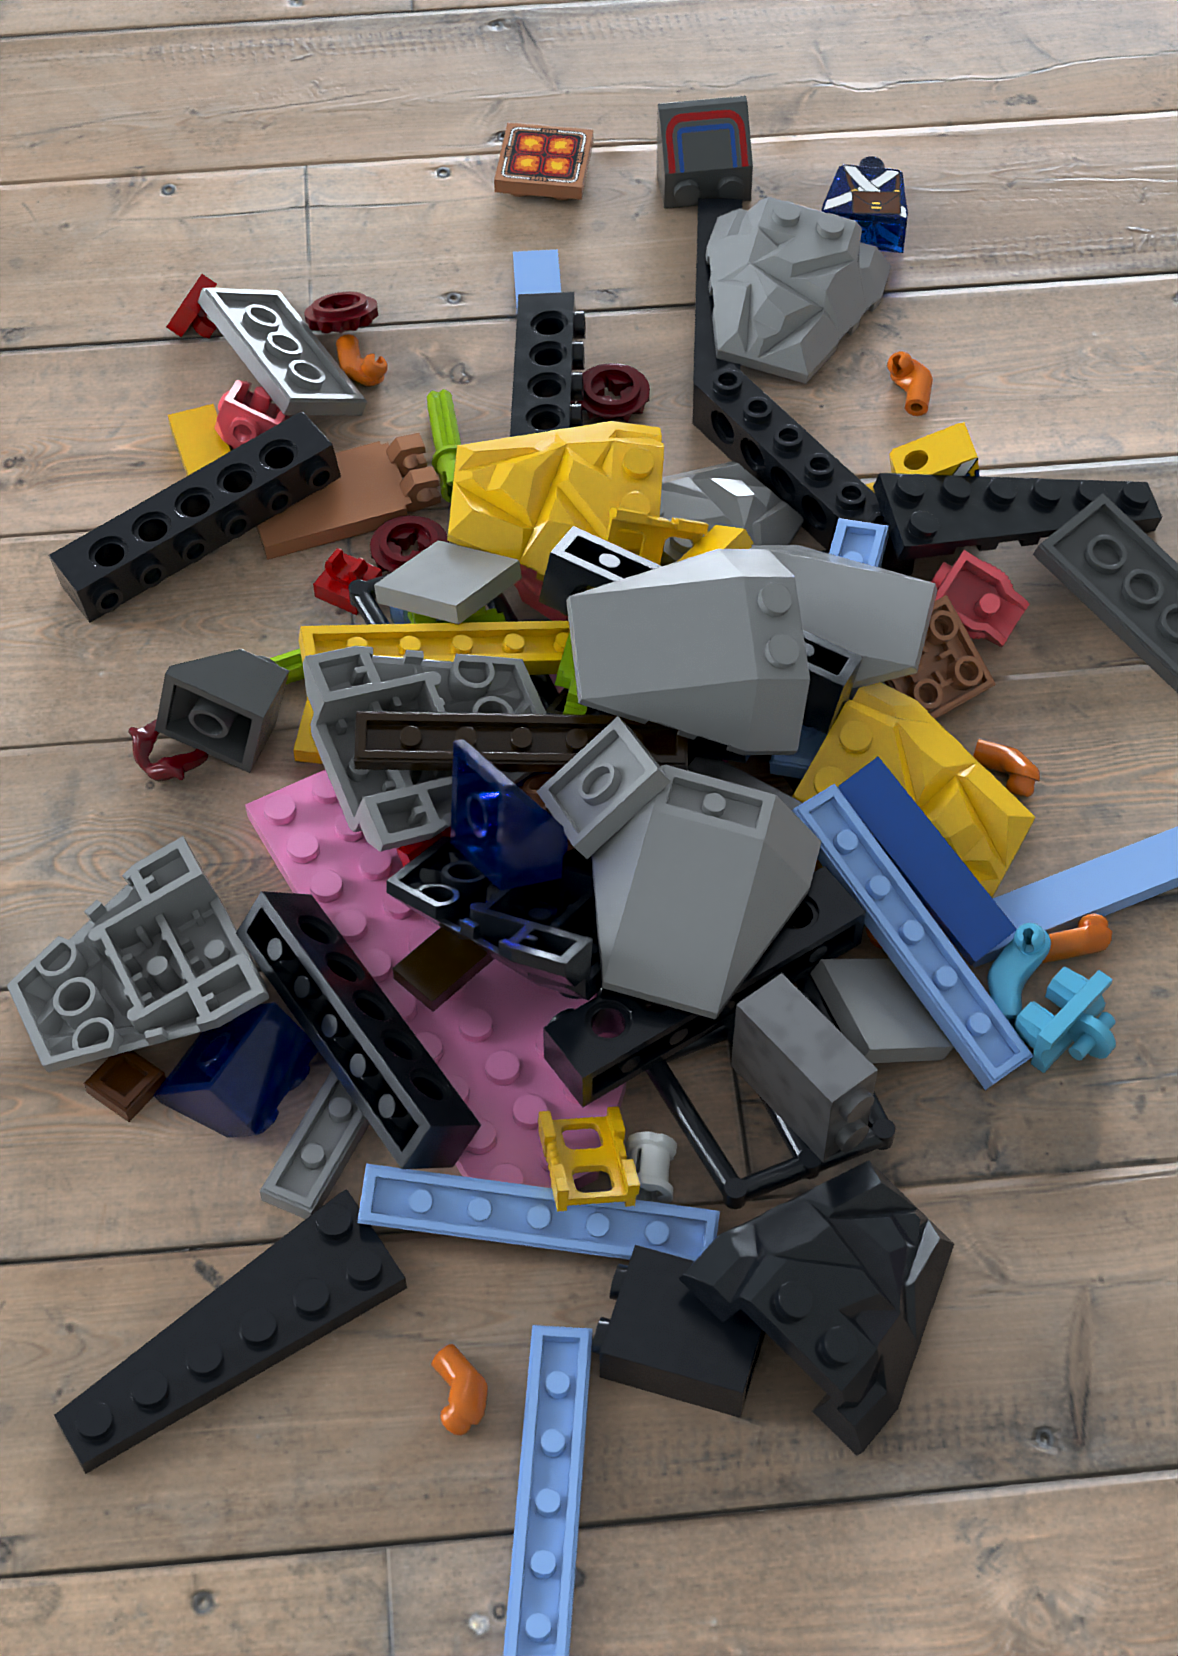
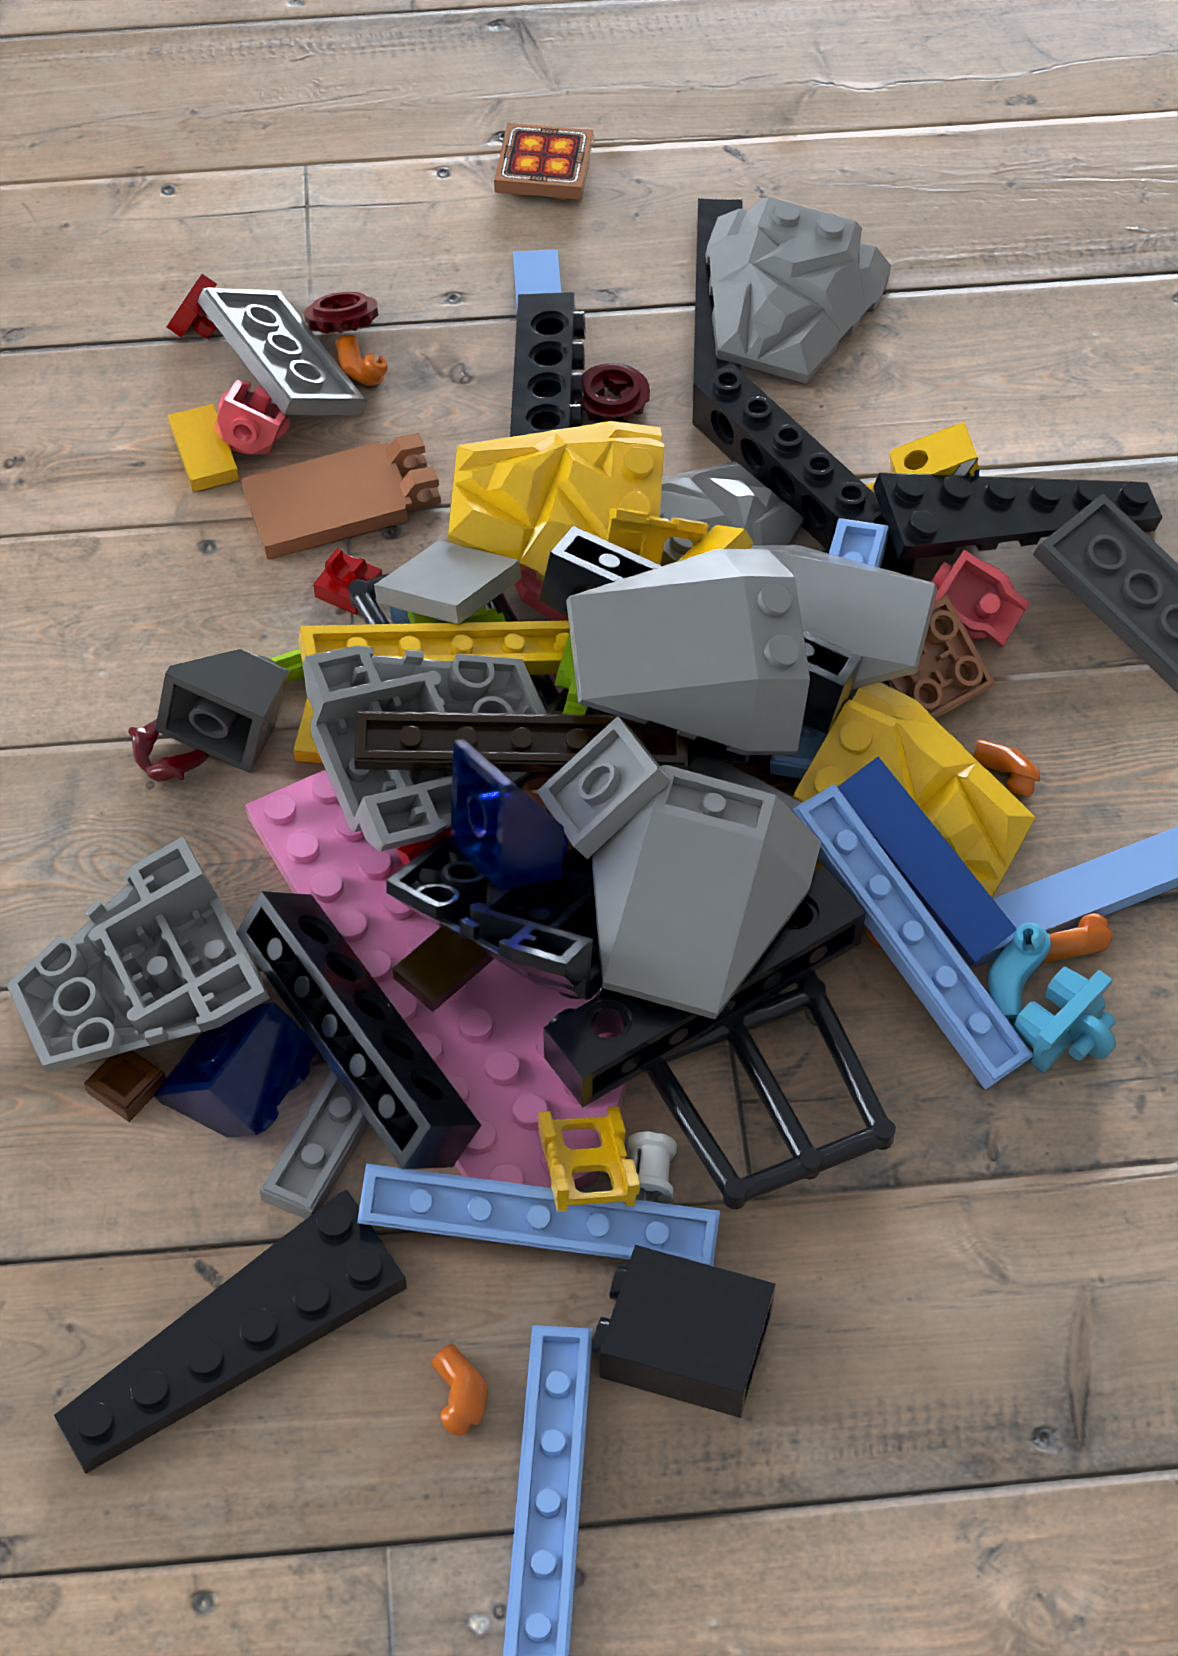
(195, 516): black brick -> none
(399, 535): dark red gear -> none
(445, 438): lime axle -> none
(704, 151): dark grey slope -> none
(803, 1068): flat silver brick -> none
(839, 1287): black wedge -> none
(873, 199): torso -> none
(879, 1011): light grey tile -> none
(913, 379): orange arm -> none

